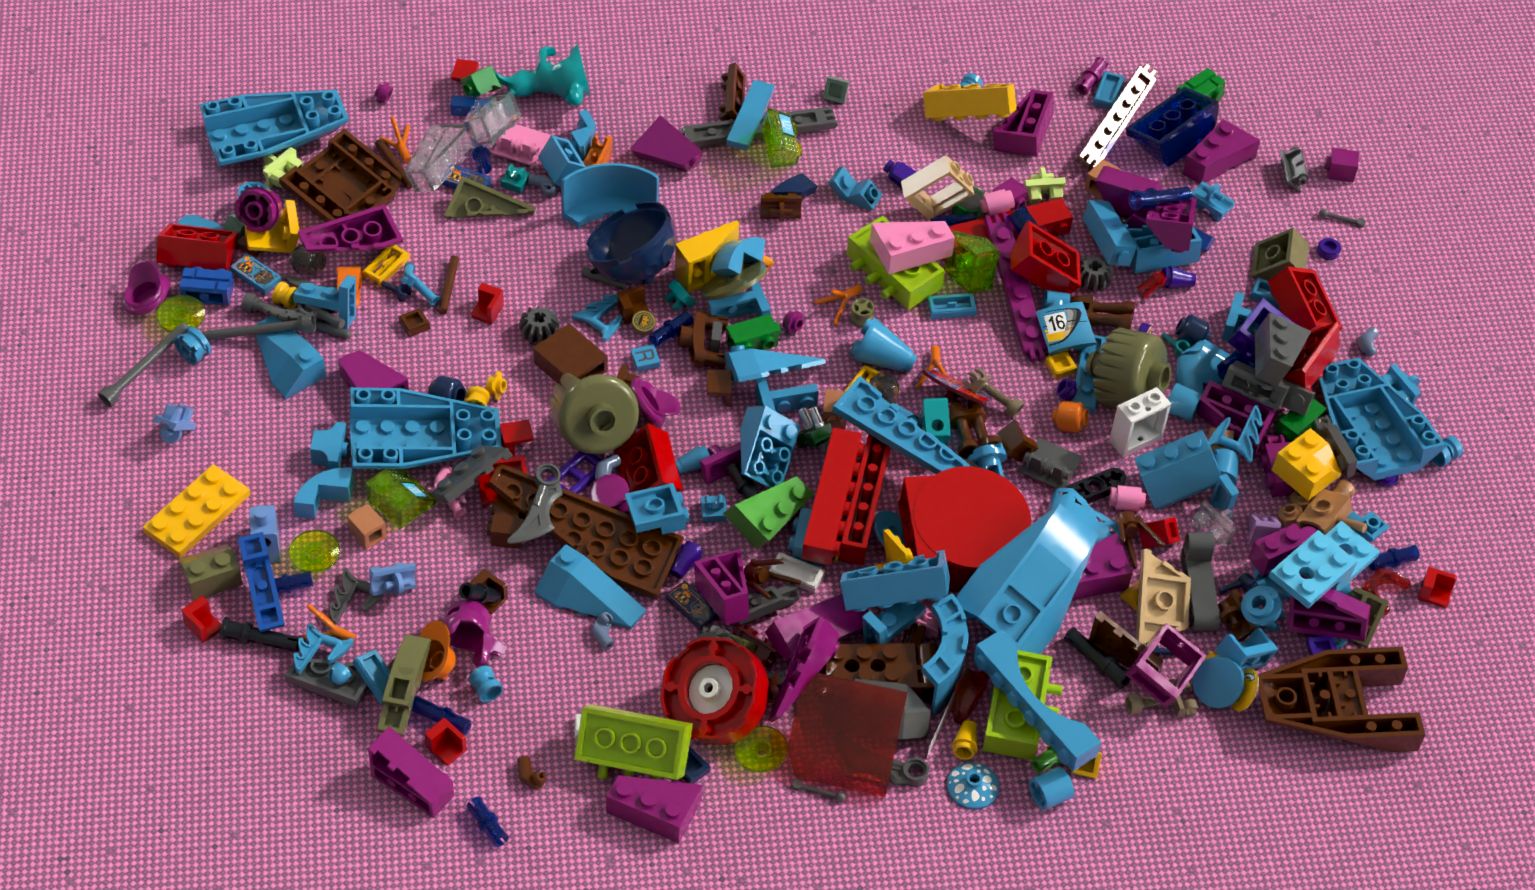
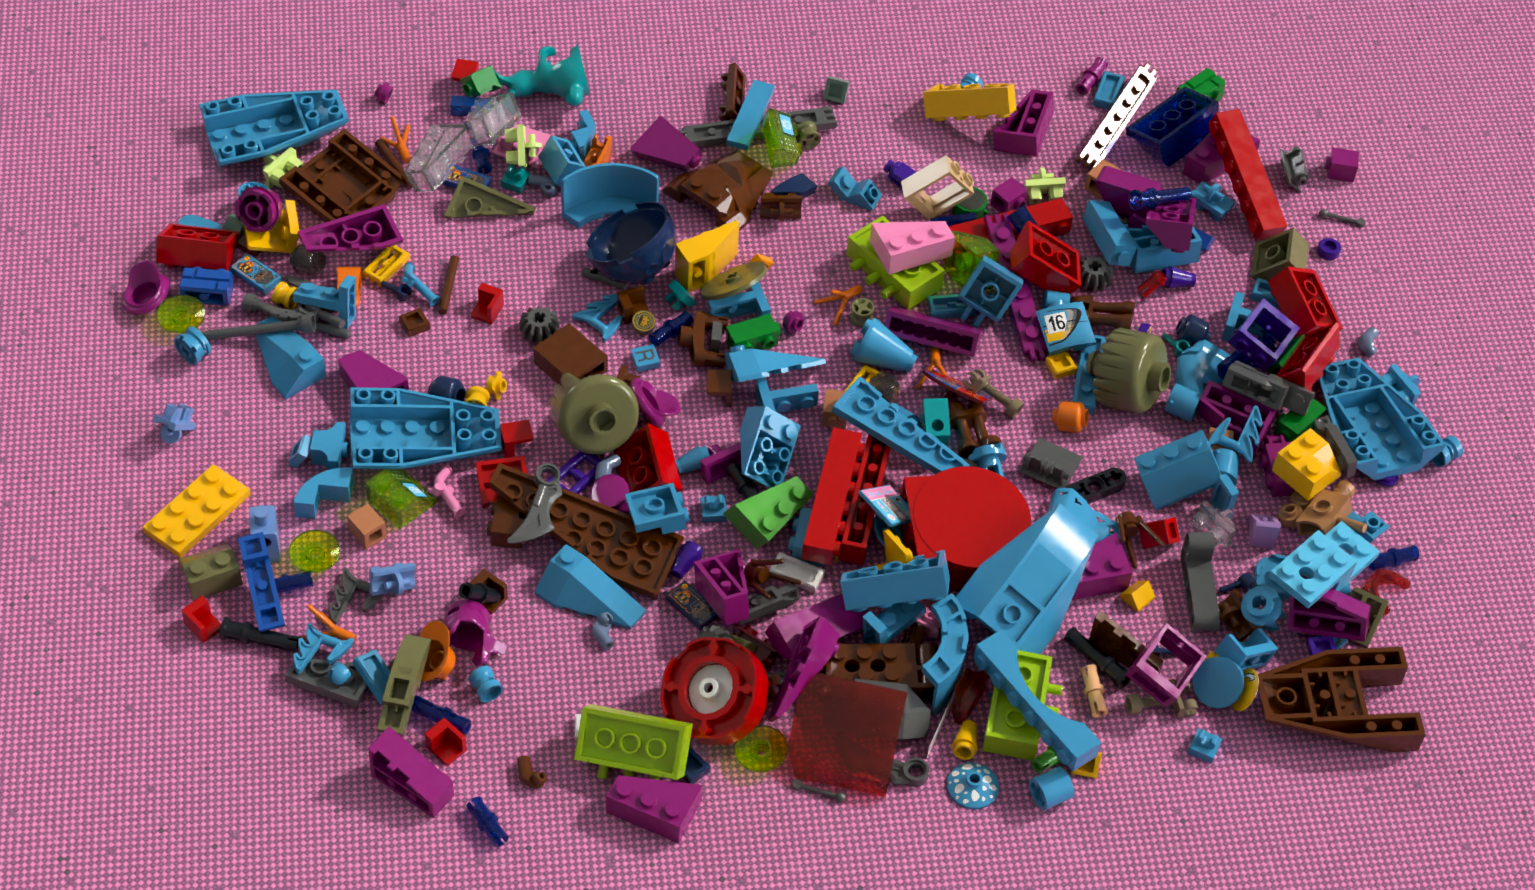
(110, 394): dark grey piece -> none
(300, 451): none -> dark azure tile
(462, 478): dark grey wing -> none
(519, 135): none -> yellowish green hips
(725, 186): none -> reddish brown wedge
(734, 253): dark azure brick -> none
(808, 135): none -> olive wheel
(814, 433): piece -> none
(887, 505): none -> piece
(934, 331): none -> magenta brick
(993, 303): none -> dark azure hinge
(997, 202): bright pink brick -> none
(1015, 441): reddish brown panel -> none
(1066, 389): dark purple plate -> none
(1094, 691): none -> light nougat pin
(1126, 434): white window -> none
(1127, 498): bright pink brick -> none
(1161, 597): tan wing -> none
(1204, 745): none -> dark azure tile
(1247, 174): none -> red brick
(1275, 547): magenta brick -> none
(1277, 348): dark grey wedge -> none
(1437, 587): red panel -> none

